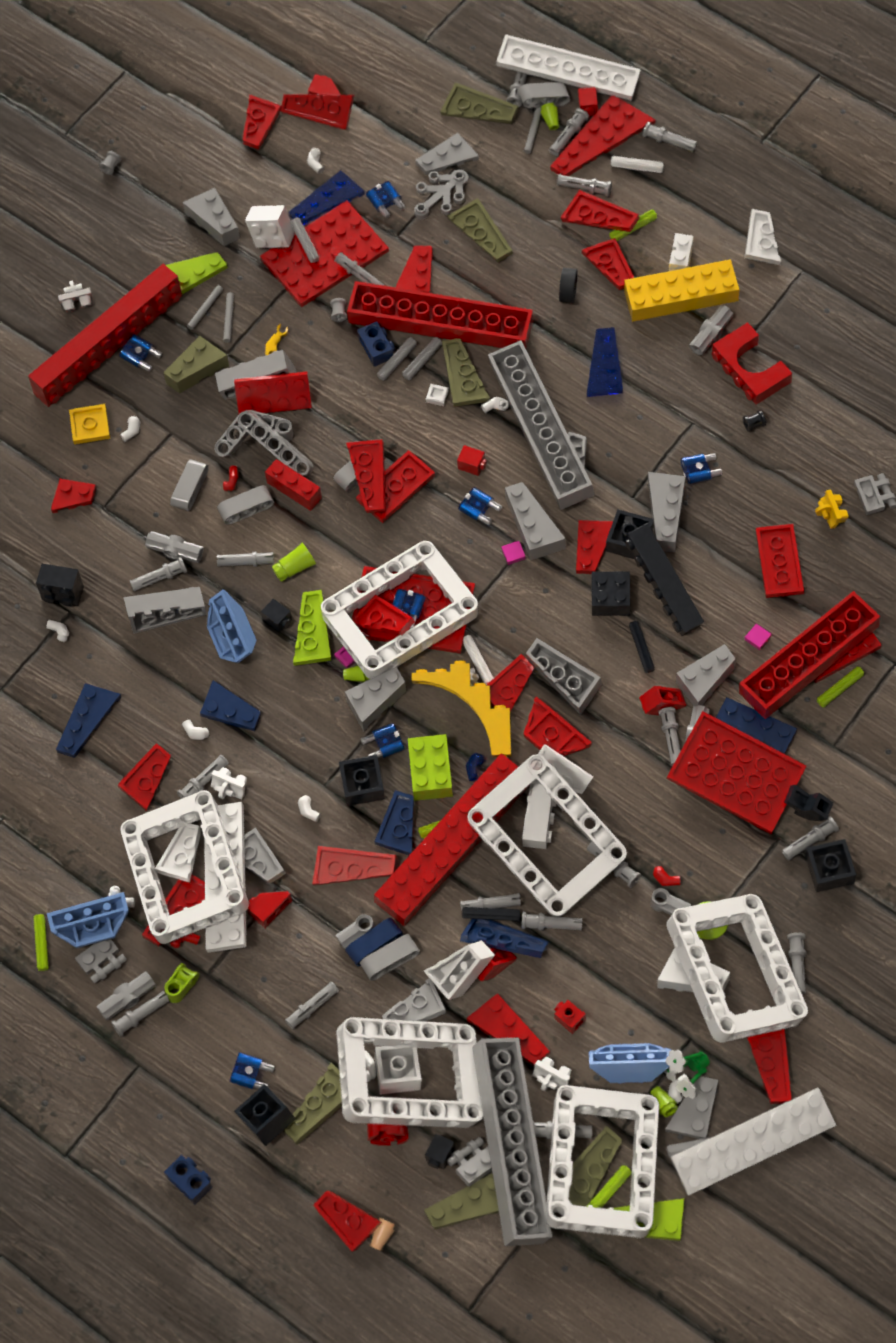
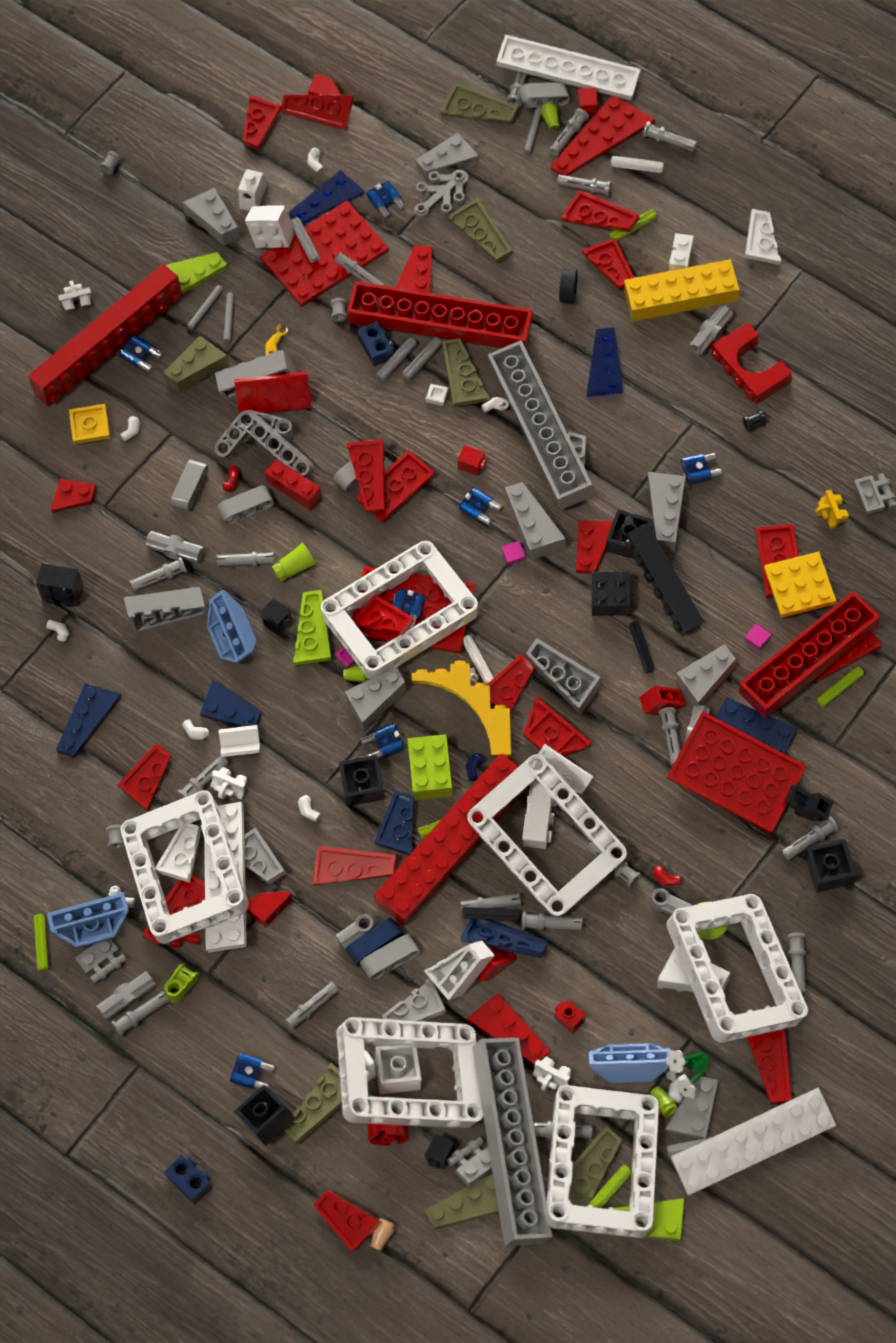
(114, 837): none -> light grey bush
(239, 741): none -> white panel
(252, 184): none -> white torso
(799, 584): none -> yellow plate

